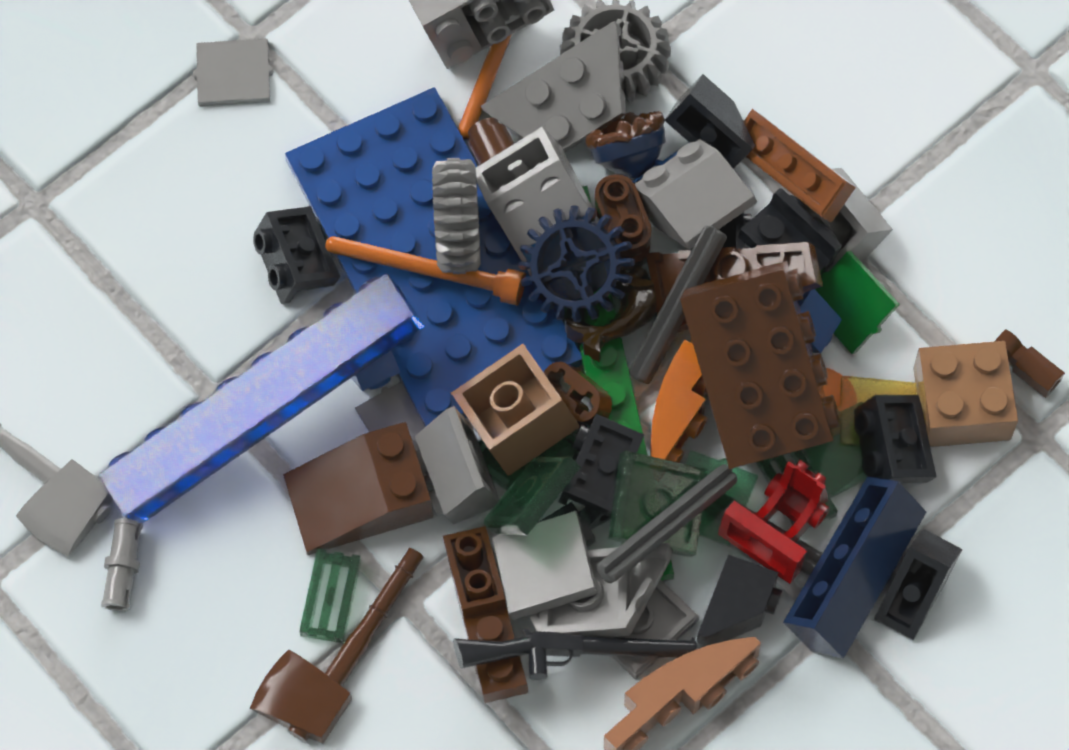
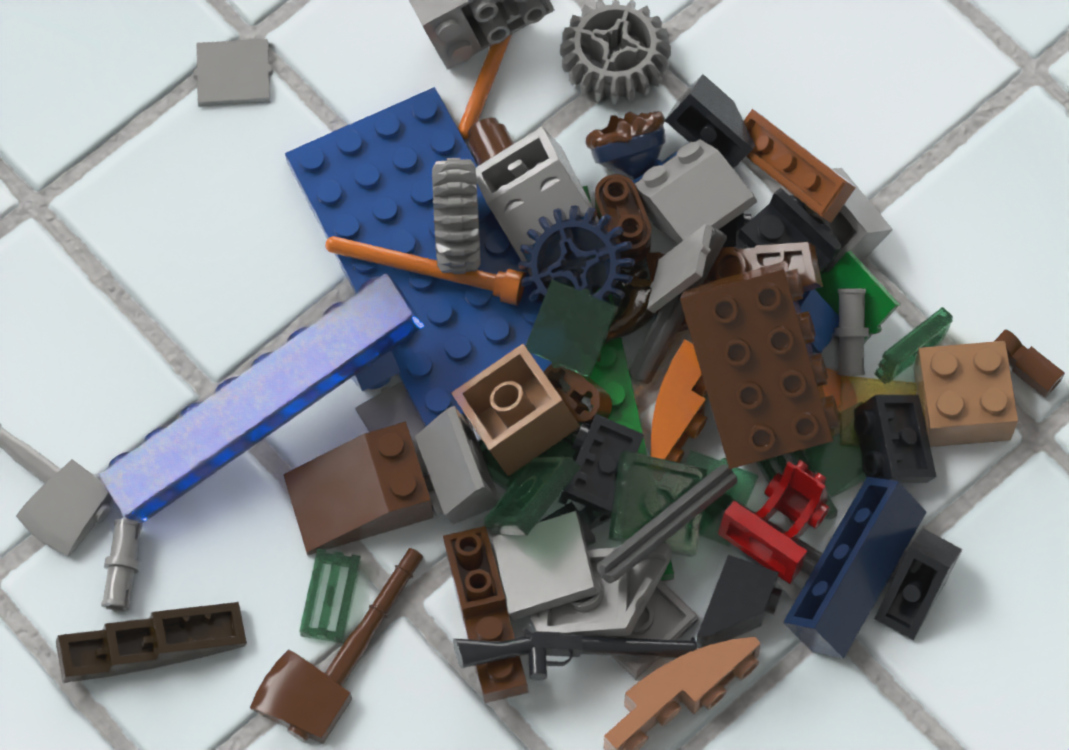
(151, 642): none -> dark brown slope
(294, 252): black bracket -> none
(569, 93): light grey wing -> none
(571, 328): none -> clear green piece
(680, 268): none -> light grey piece
(851, 332): none -> light grey pin
(904, 352): none -> clear green tile

